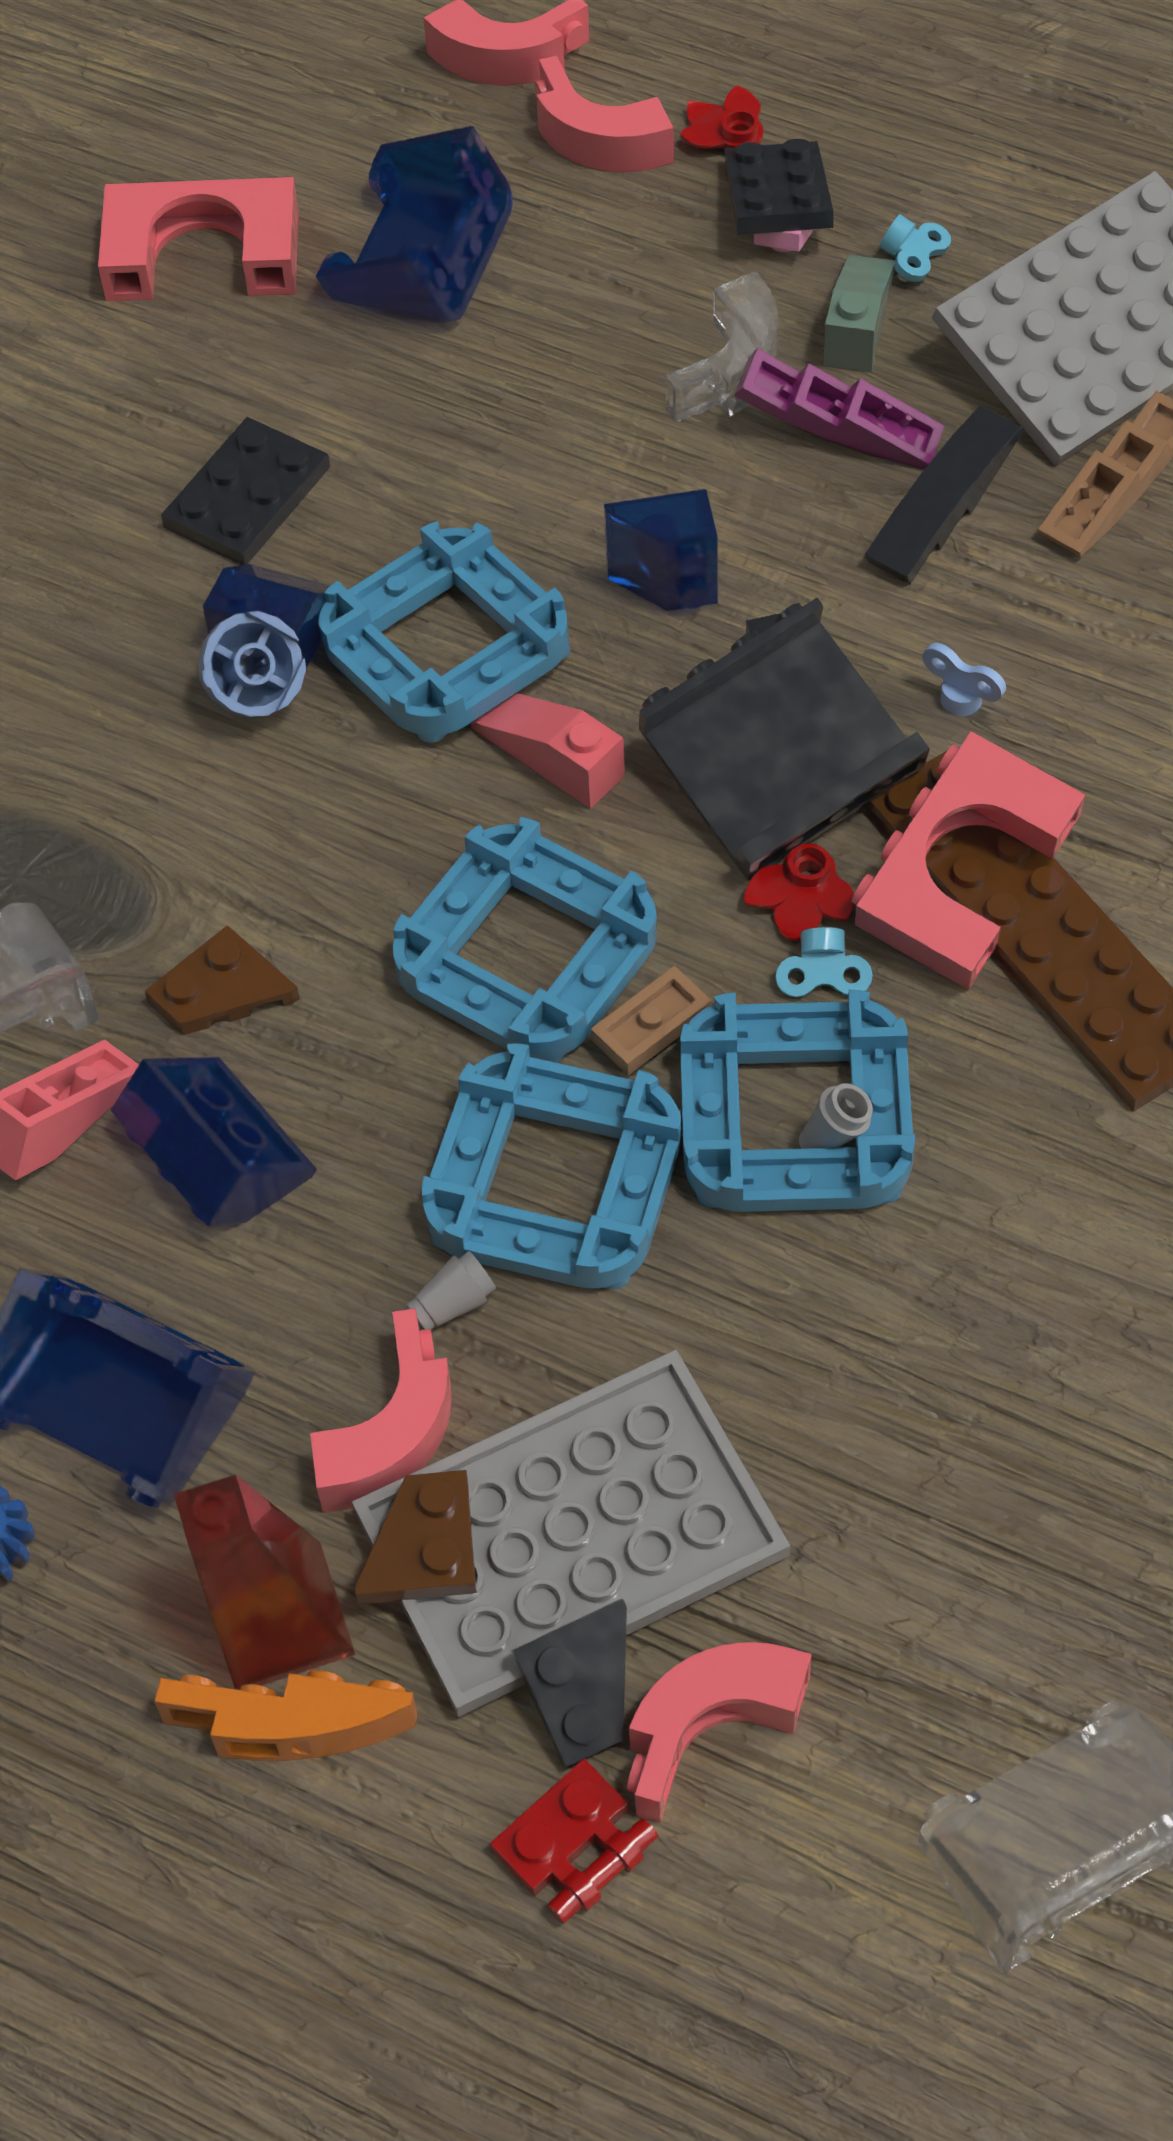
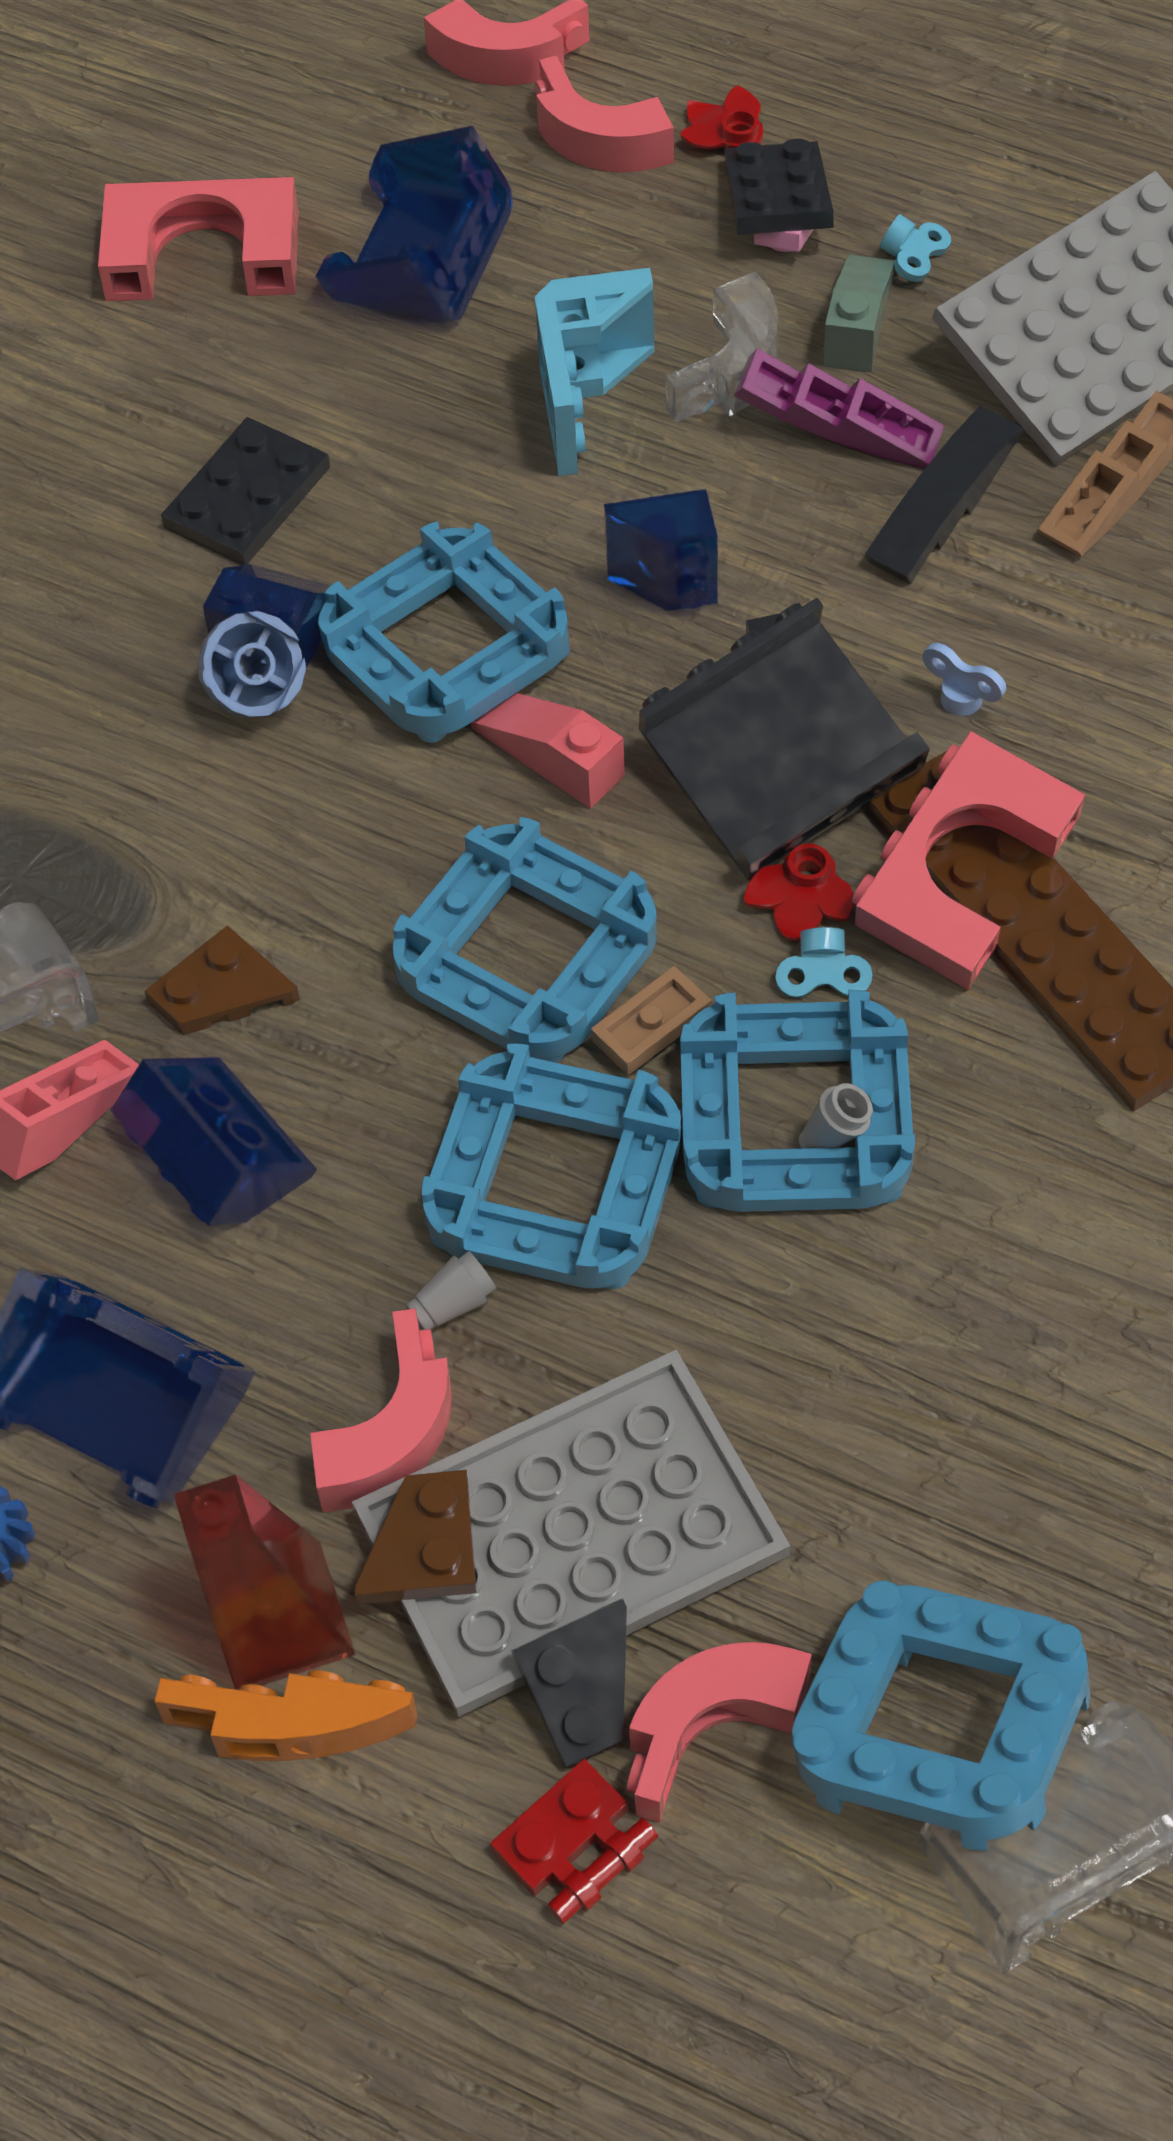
(591, 326): none -> medium azure bracket
(927, 1786): none -> dark azure plate

